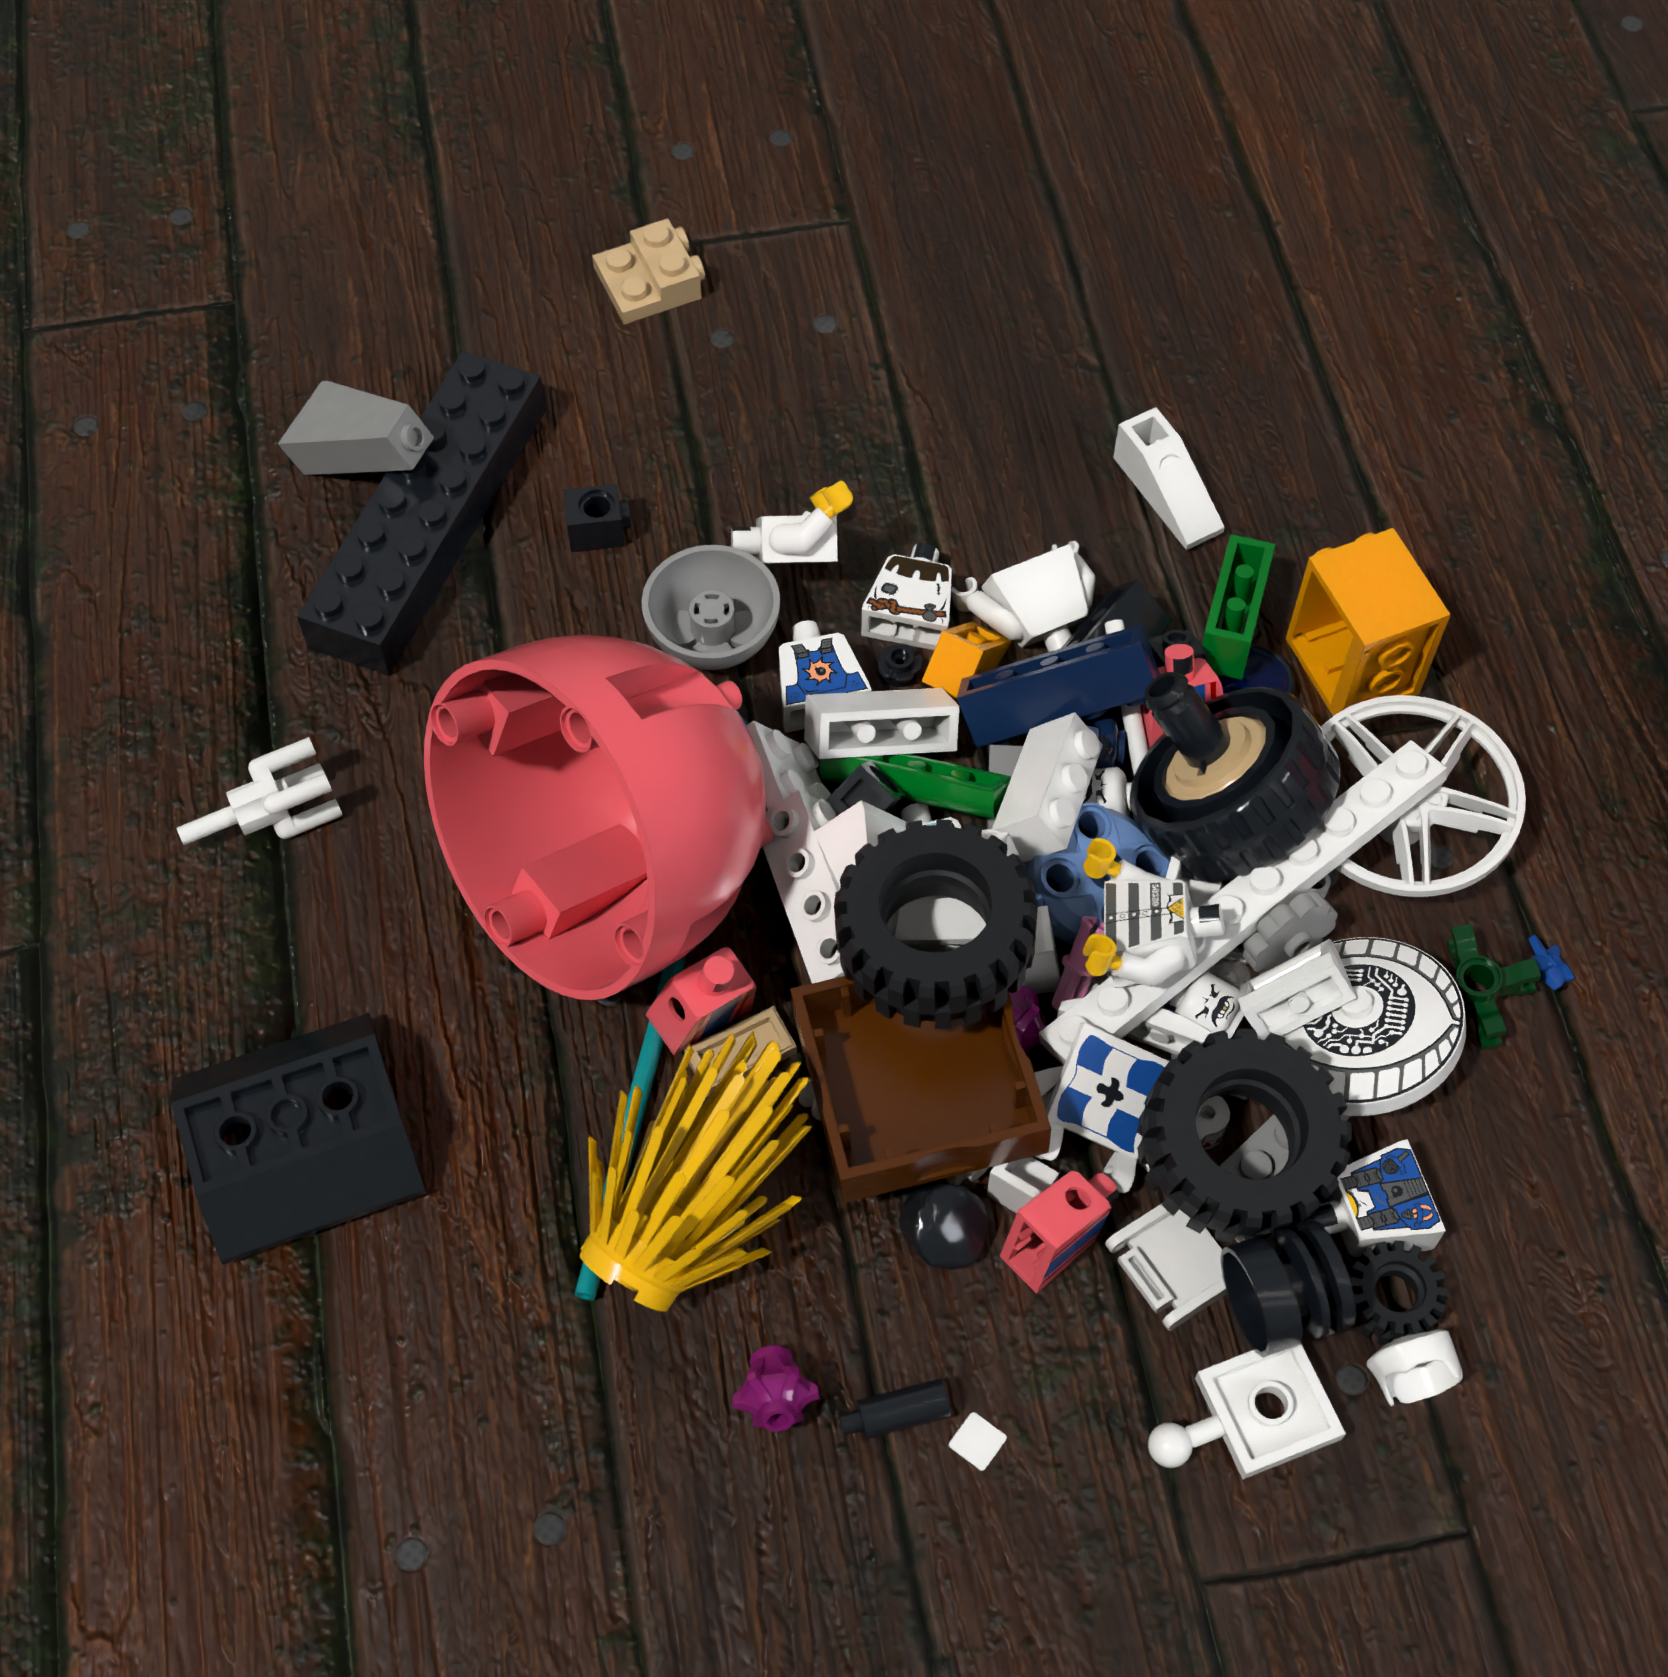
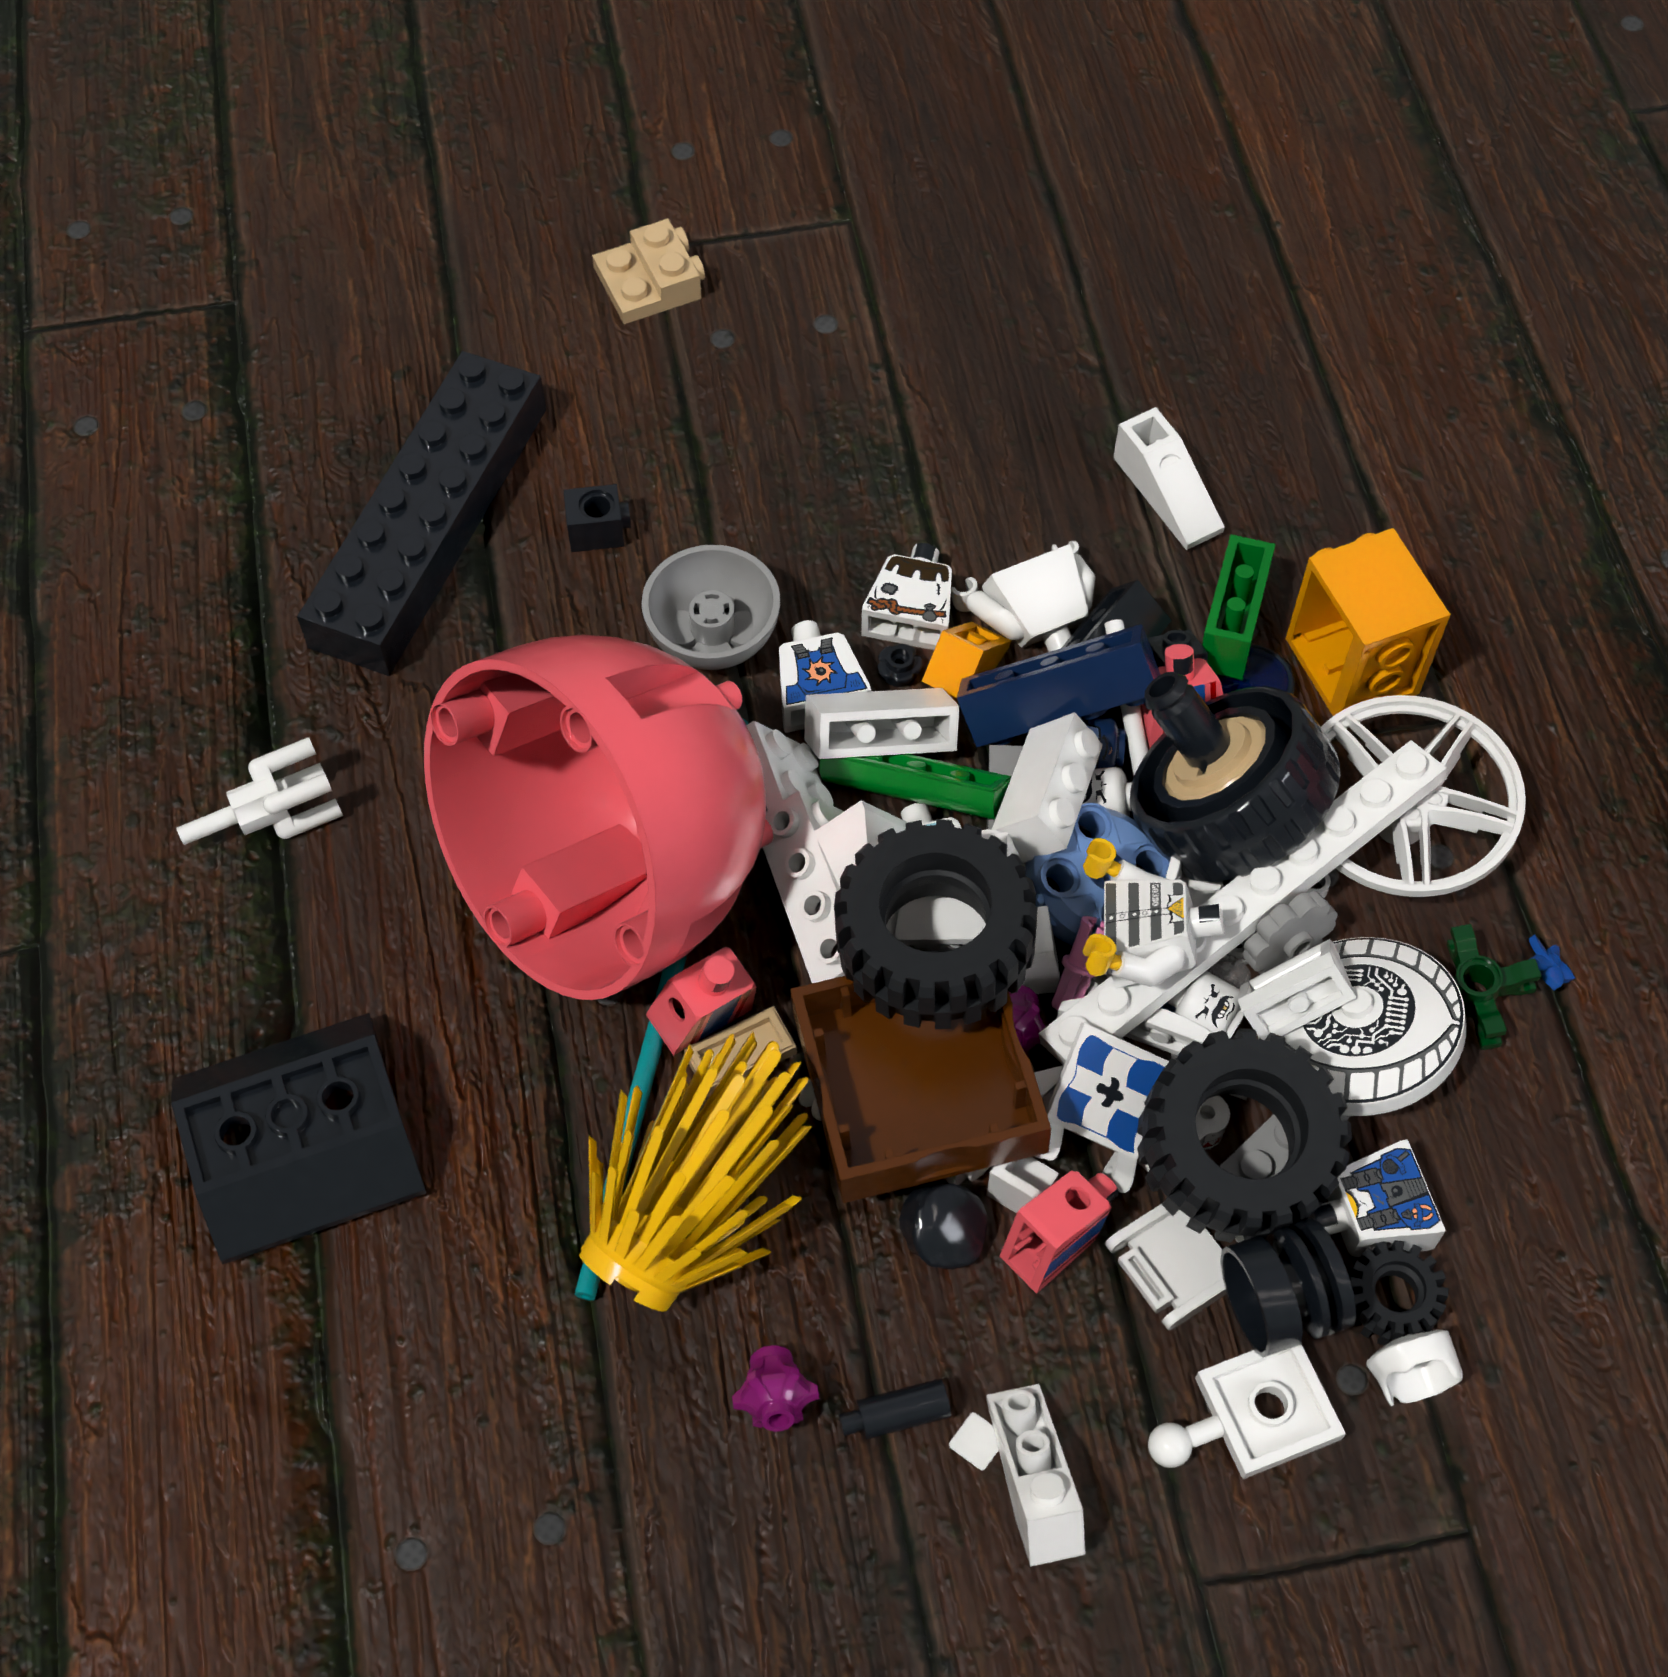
(354, 433): light grey slope -> none
(801, 537): white torso -> none
(869, 785): black brick -> none
(1037, 1476): none -> white slope

